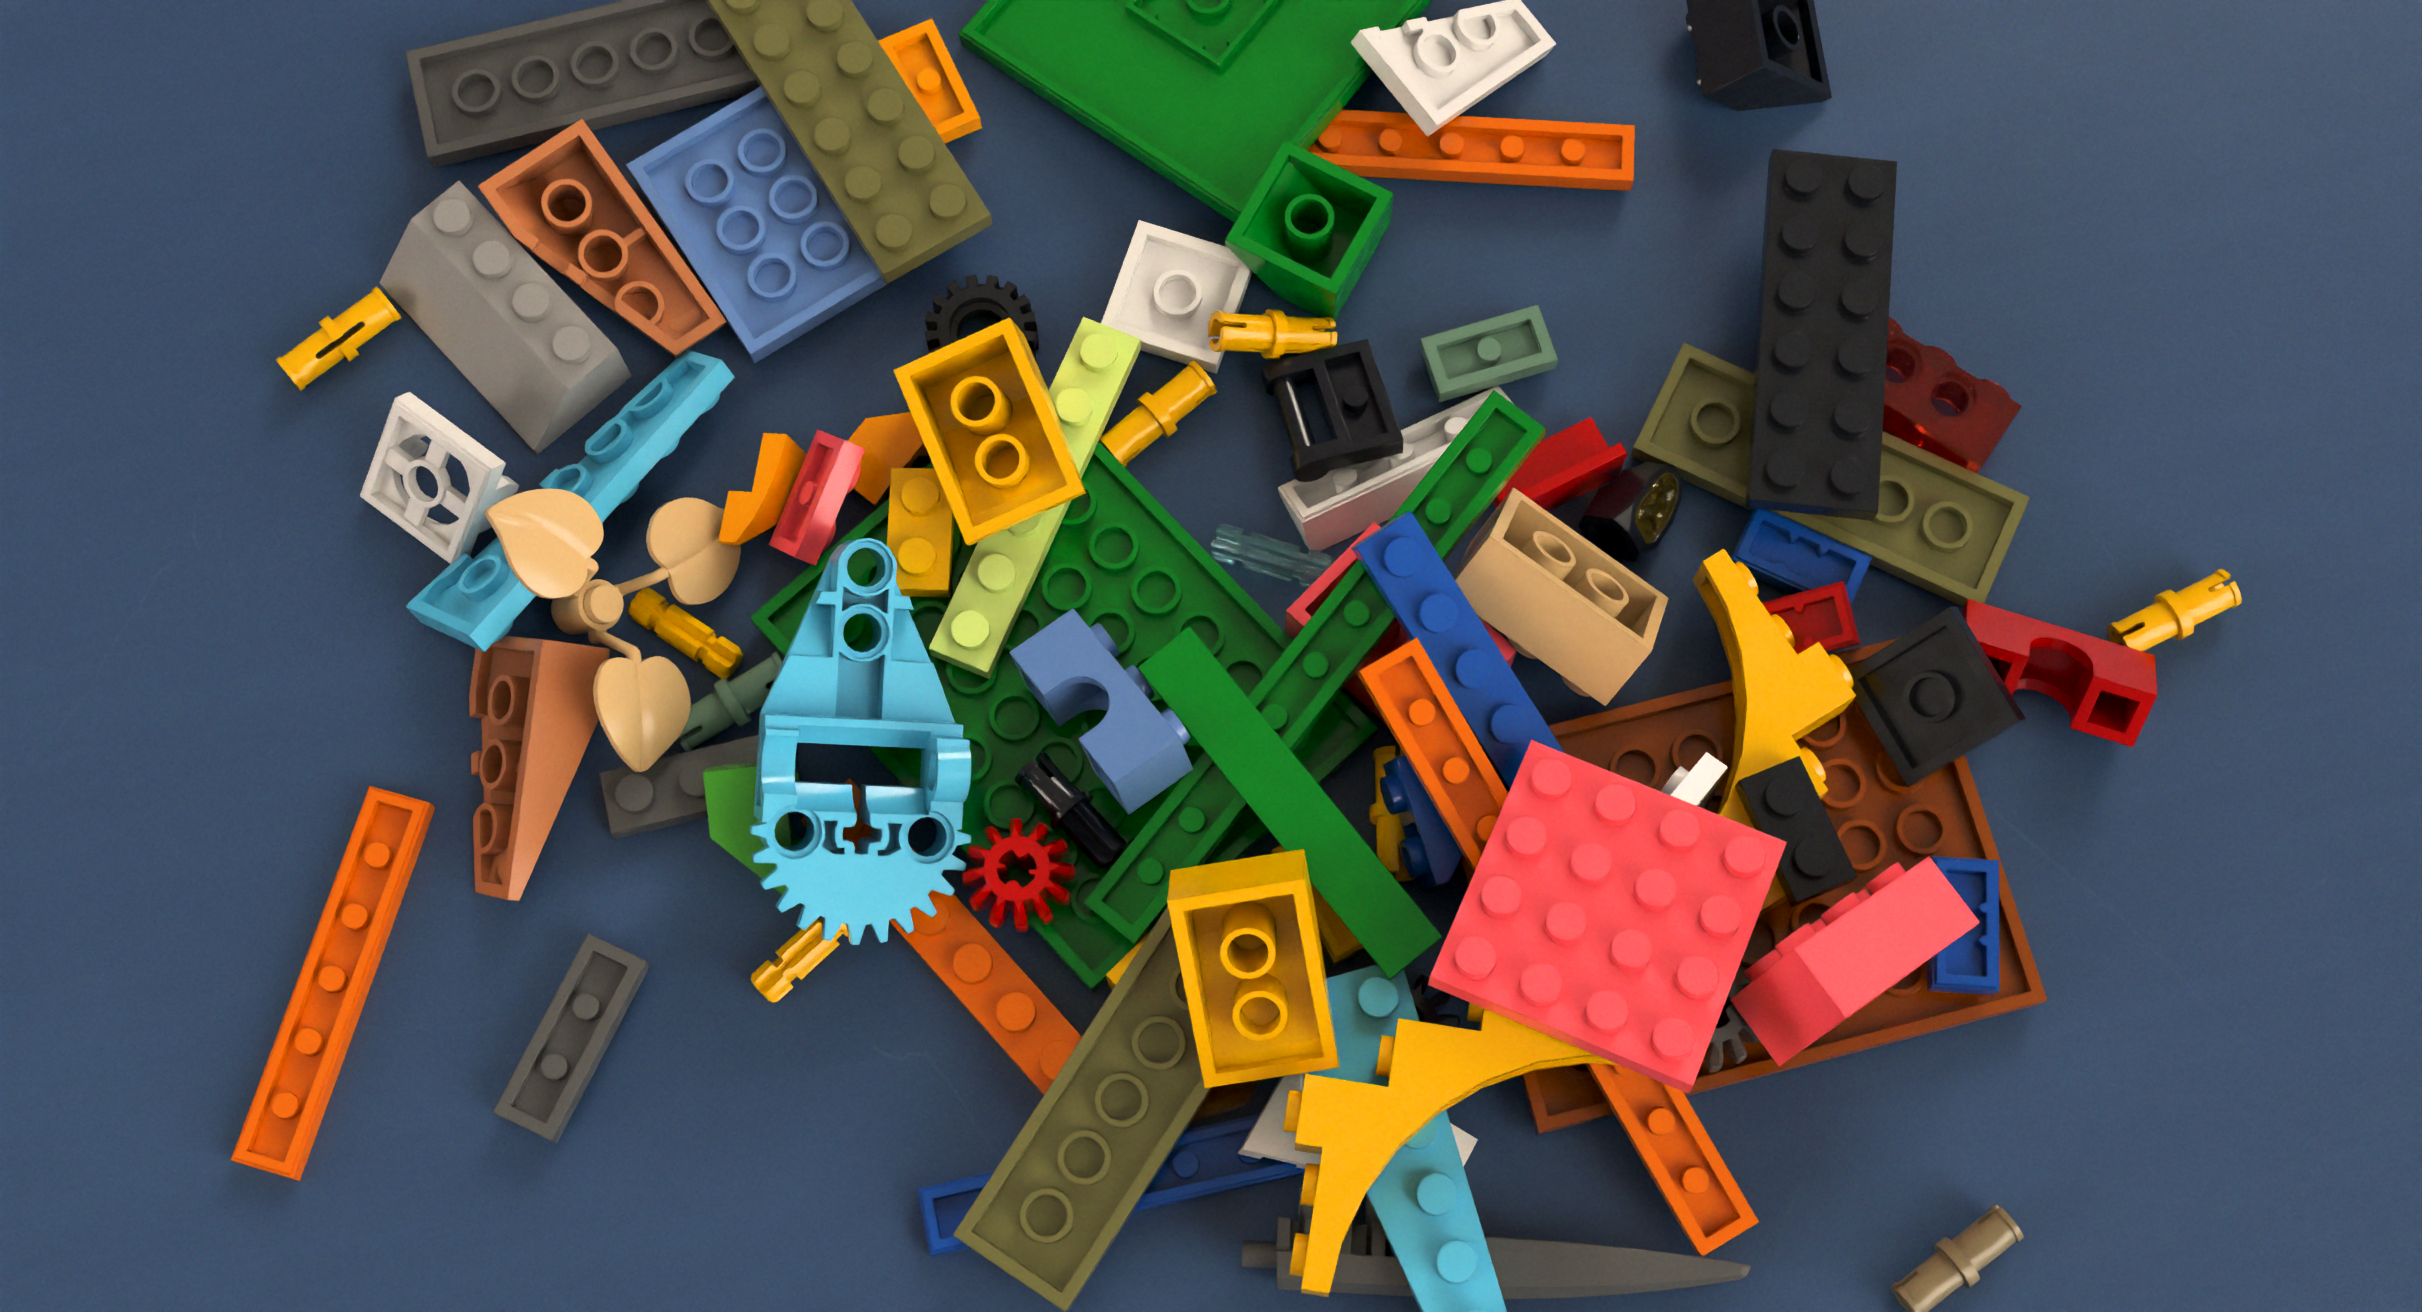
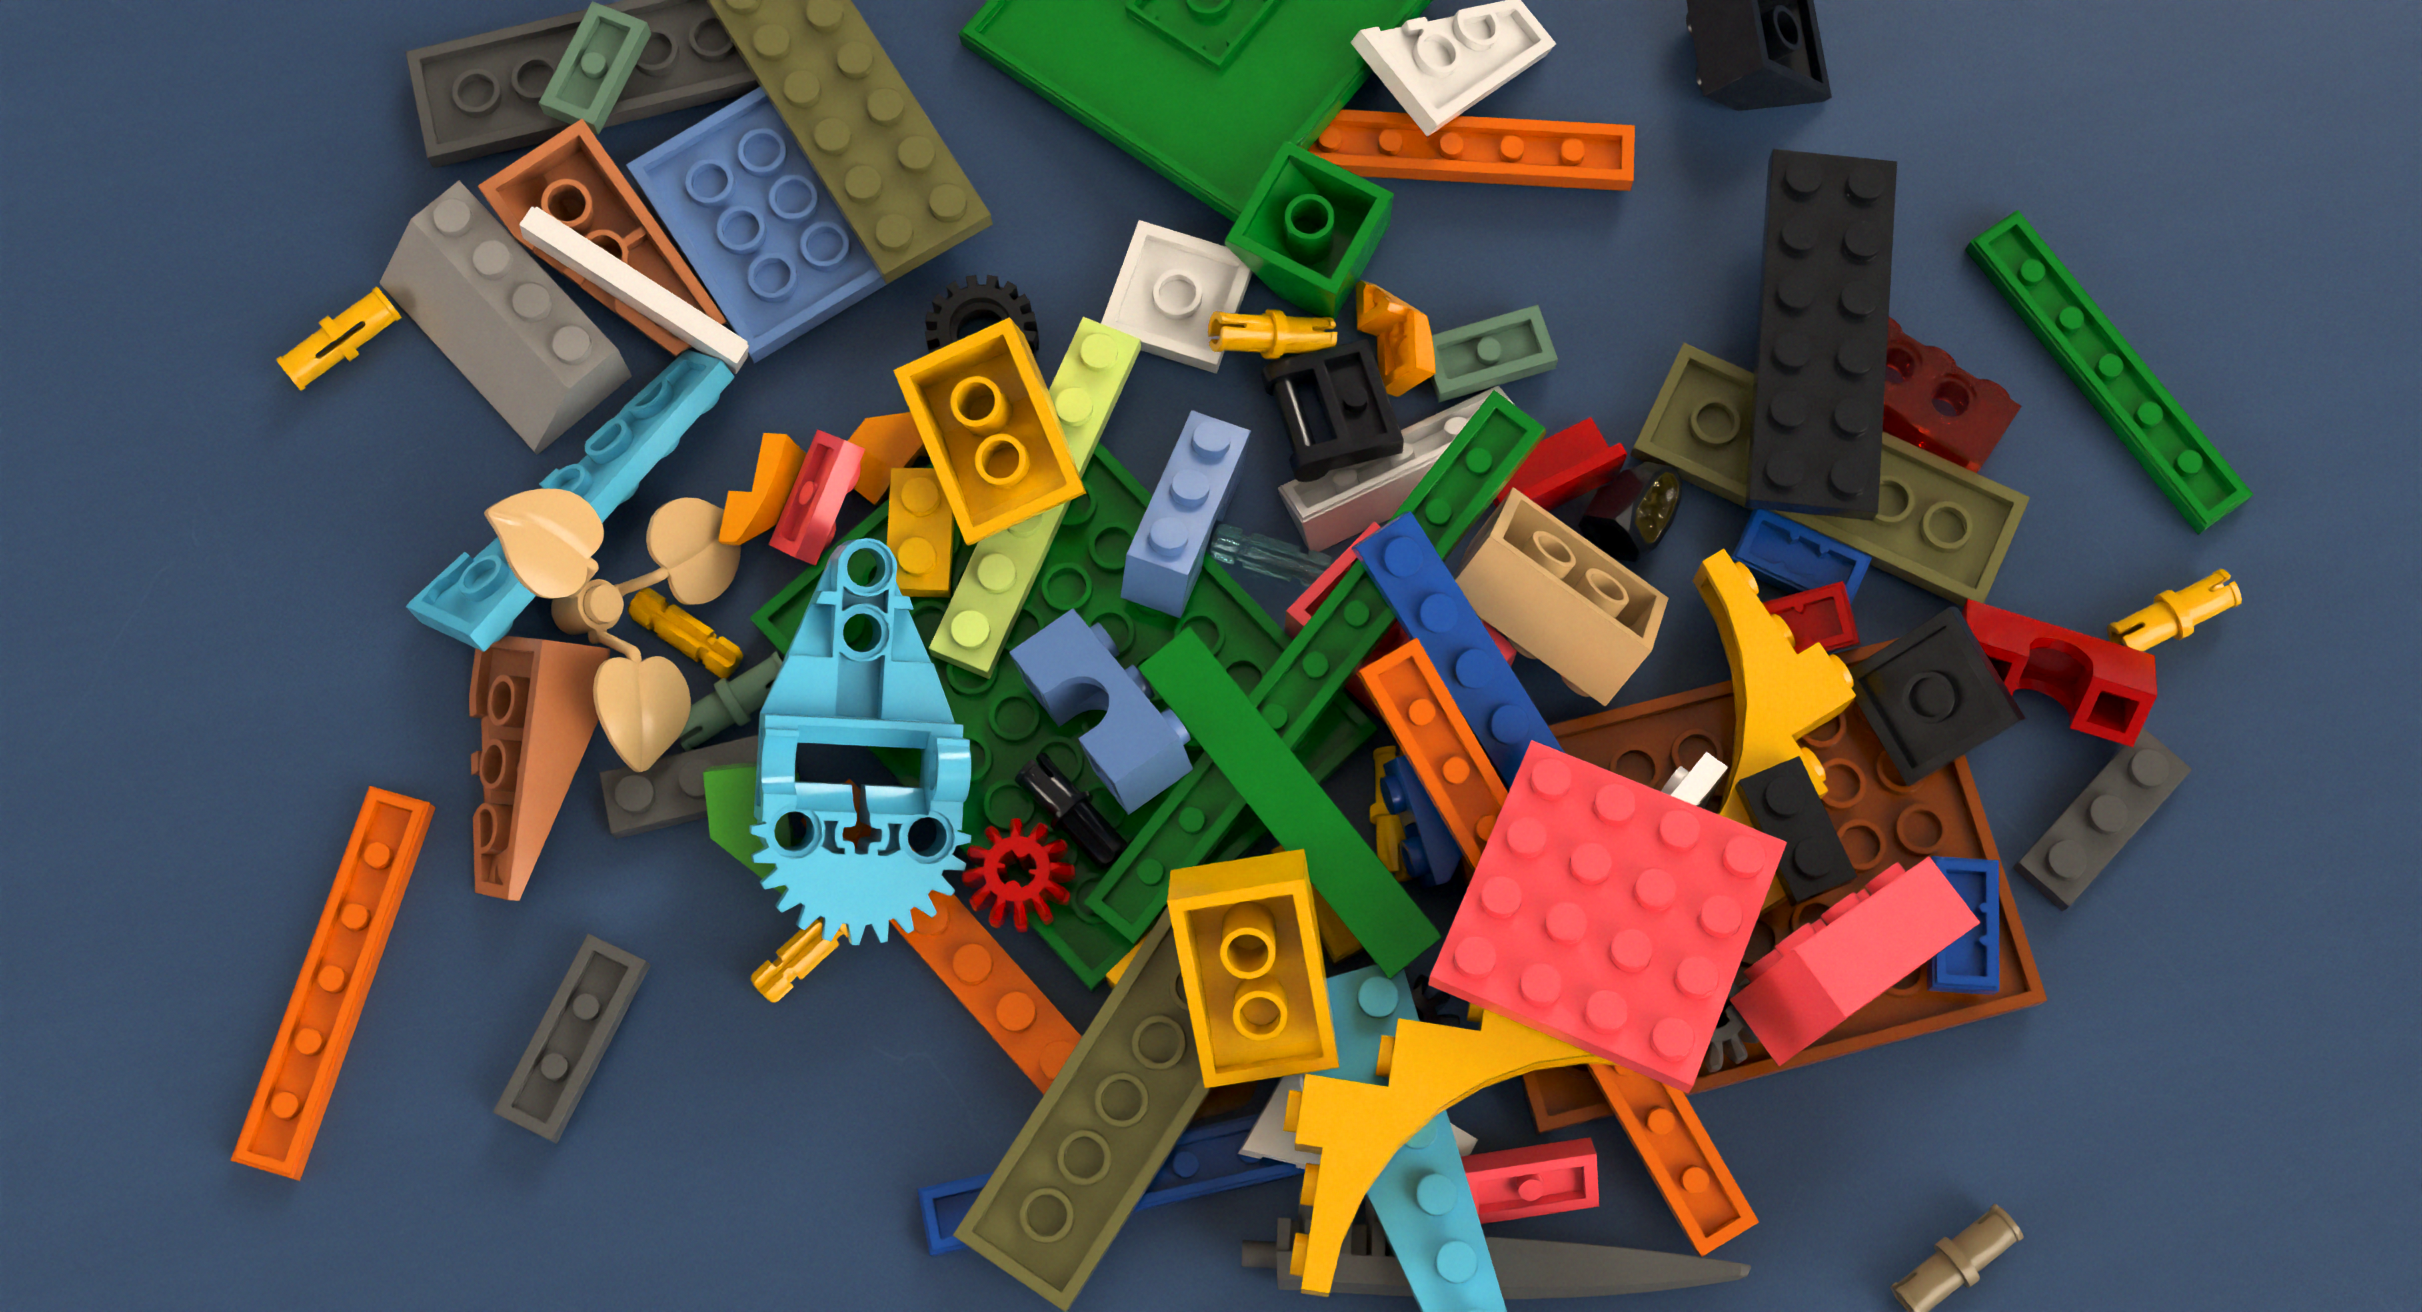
(400, 453): white piece -> none
(595, 67): none -> sand green plate
(633, 288): none -> white tile
(933, 79): light orange plate -> none
(1158, 413): yellow pin -> none
(1182, 513): none -> medium blue arch
(1402, 335): none -> light orange slope
(1533, 1180): none -> coral plate
(2102, 819): none -> dark grey plate
(2108, 372): none -> green tile

